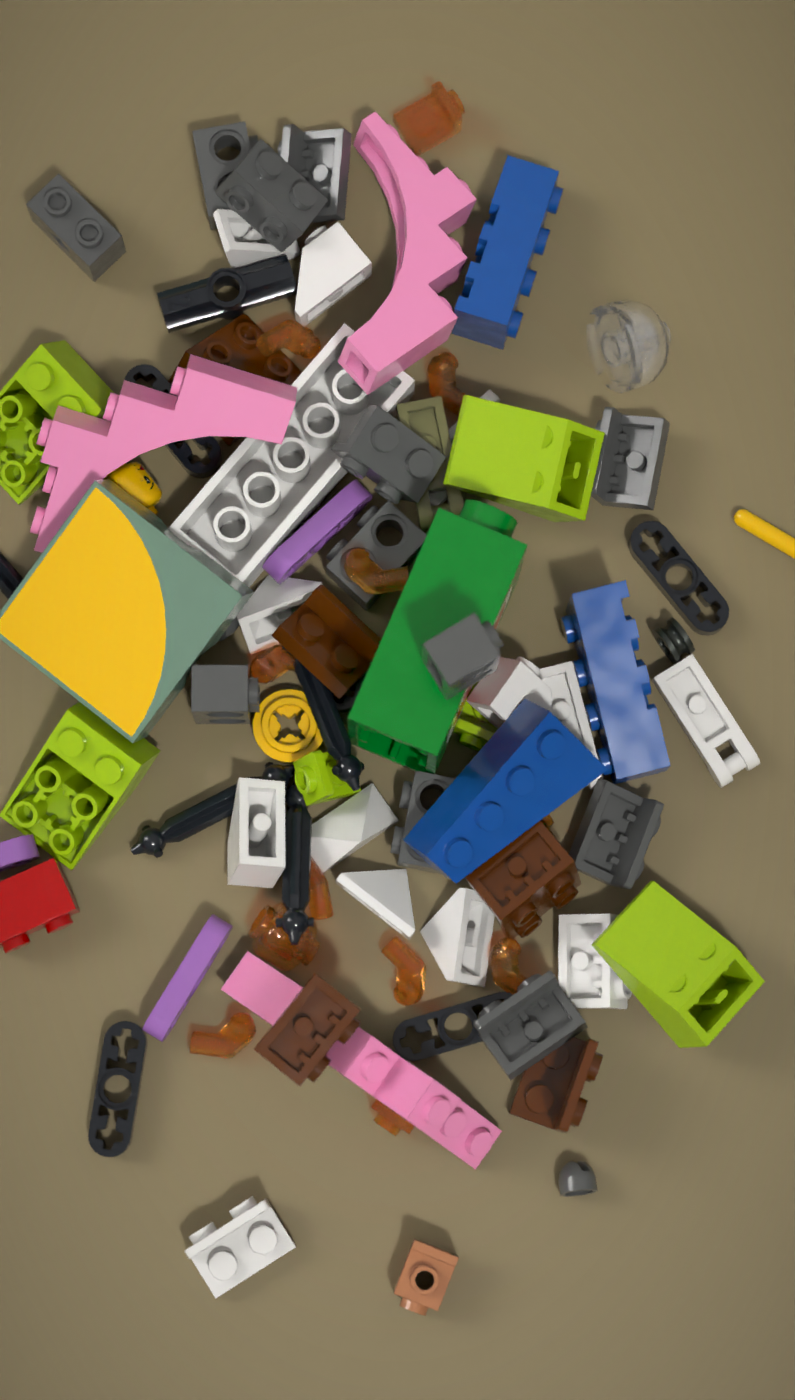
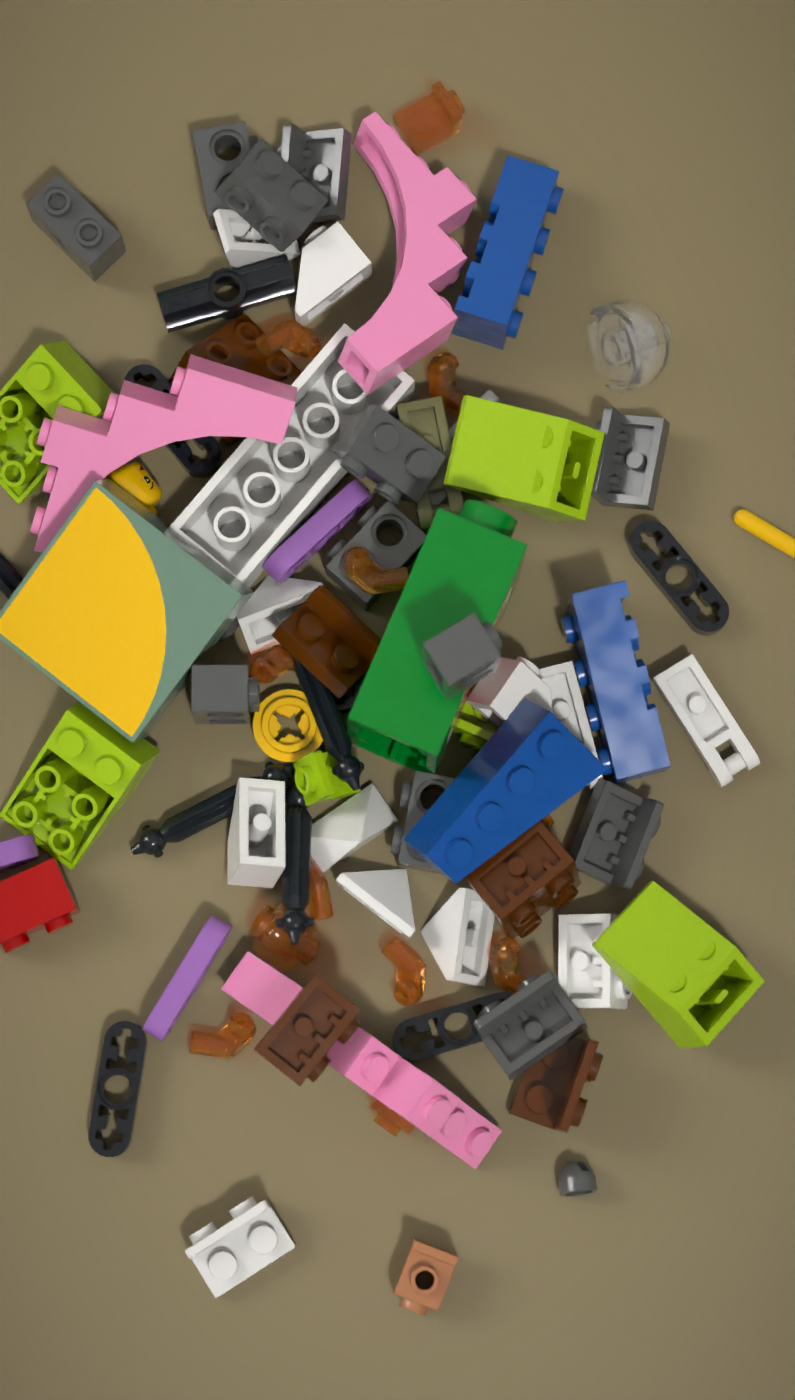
(673, 640): pearl dark grey bush -> none

